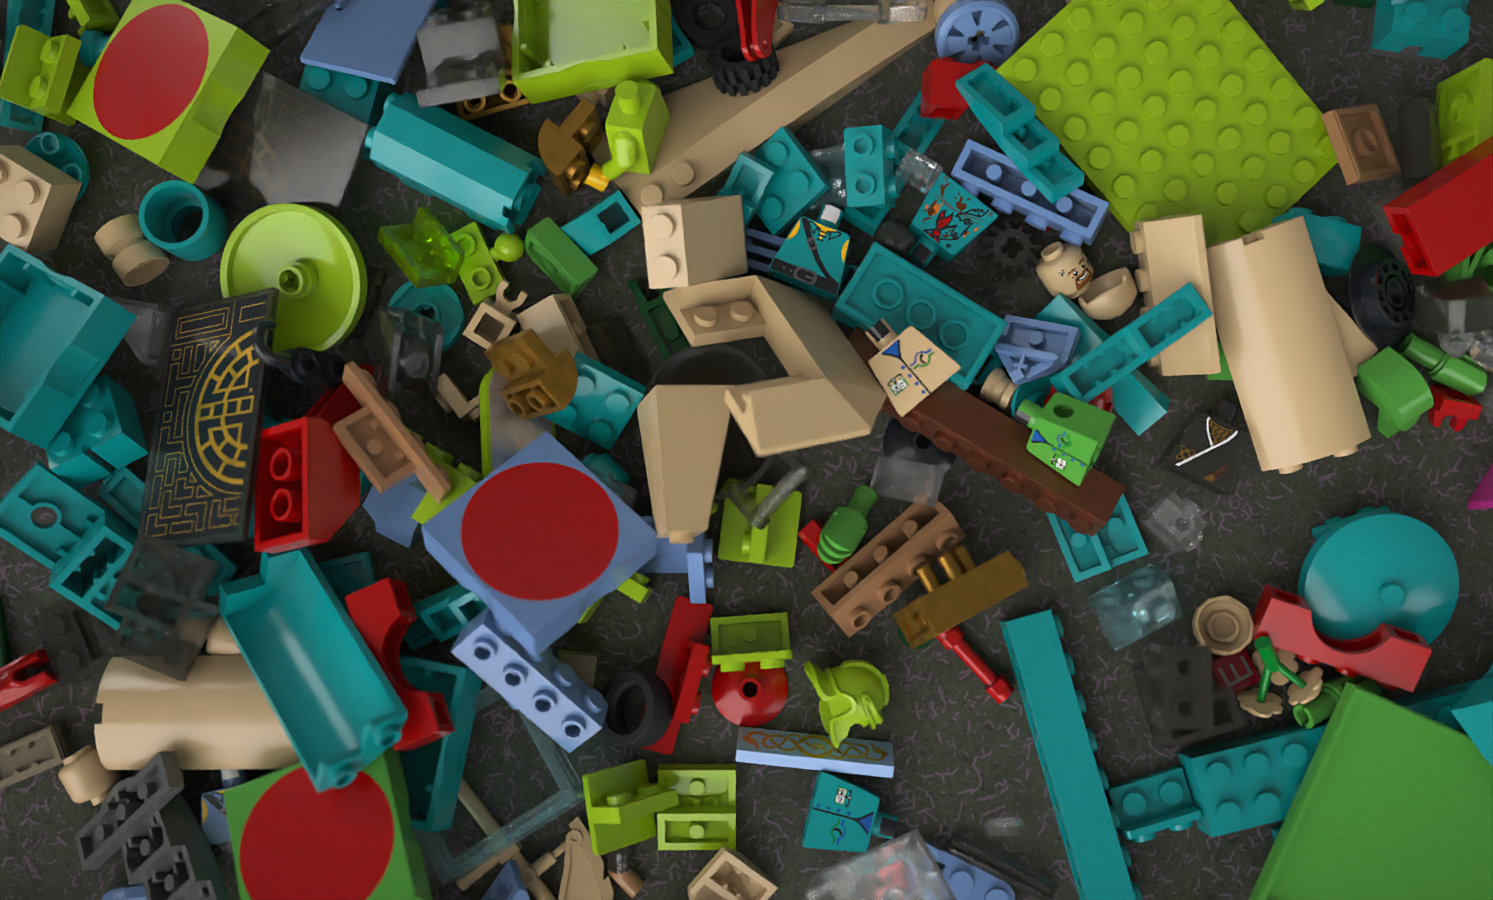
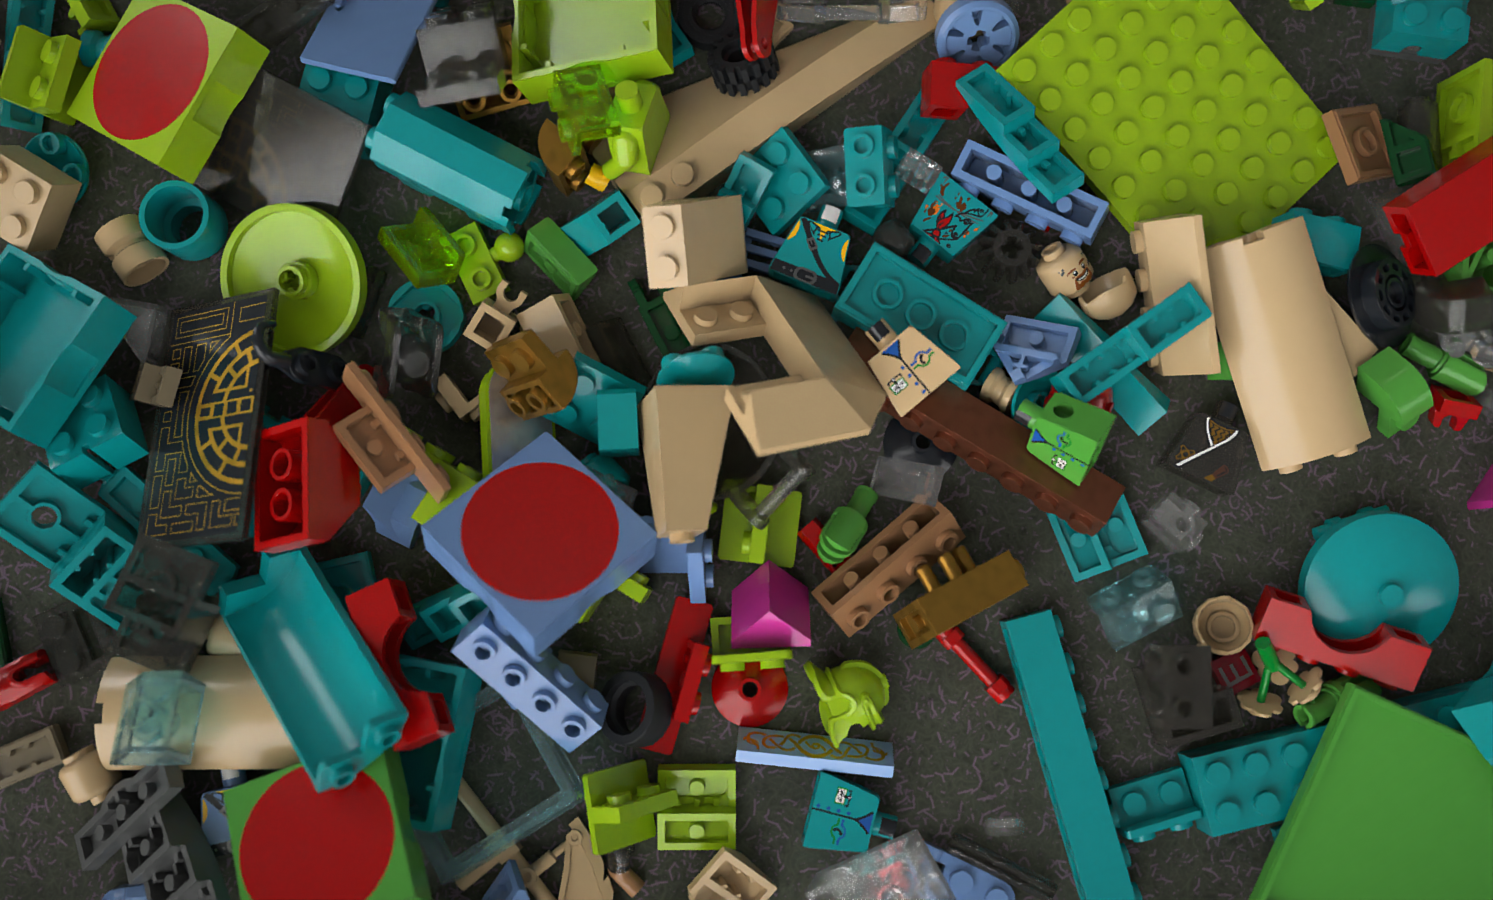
(156, 385): none -> dark tan slope
(158, 719): none -> clear light blue slope
(582, 106): none -> clear neon green bracket
(617, 422): none -> teal slope
(697, 368): none -> teal dish
(770, 610): none -> dark pink slope
(1408, 153): none -> dark green tile

